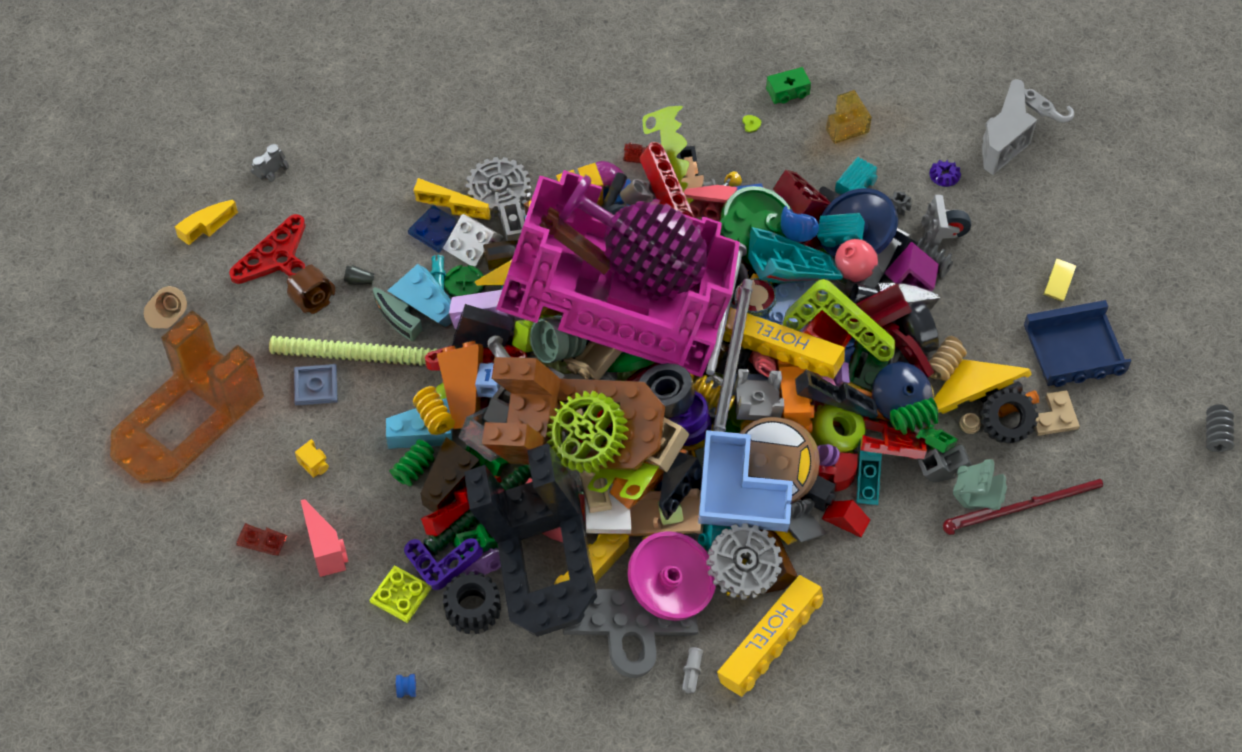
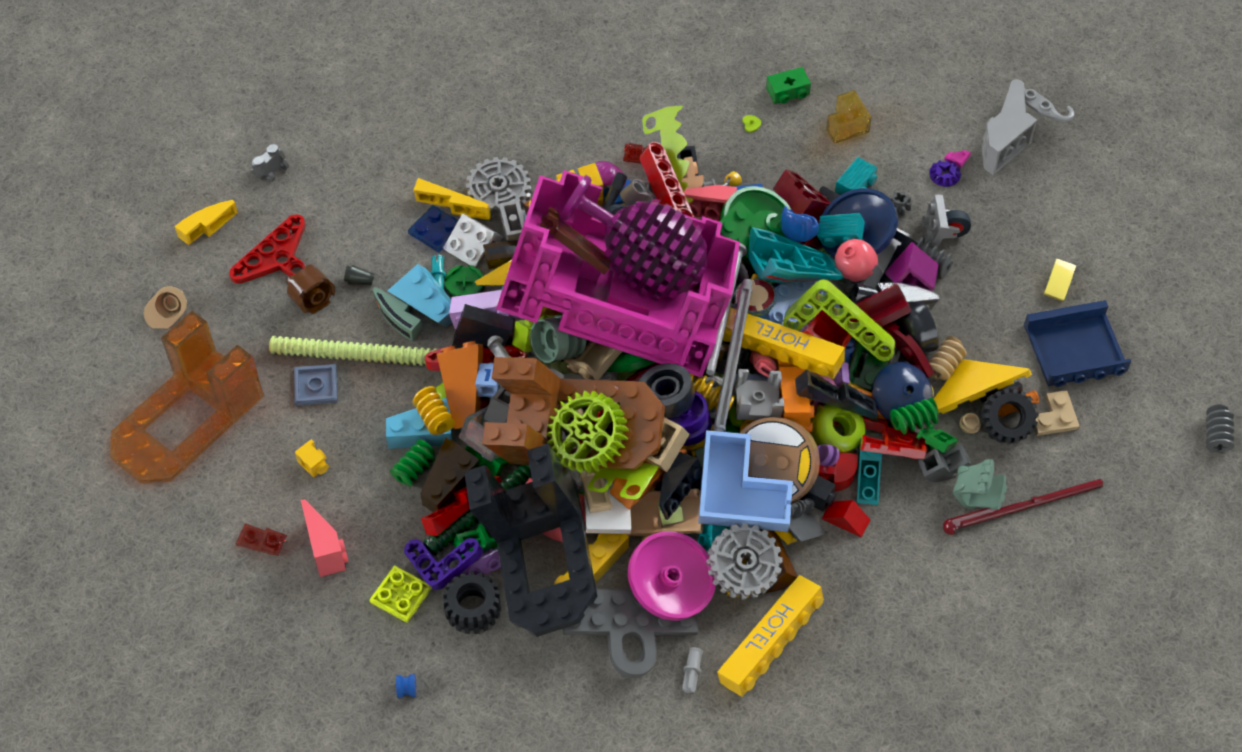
(958, 157): none -> dark pink tile

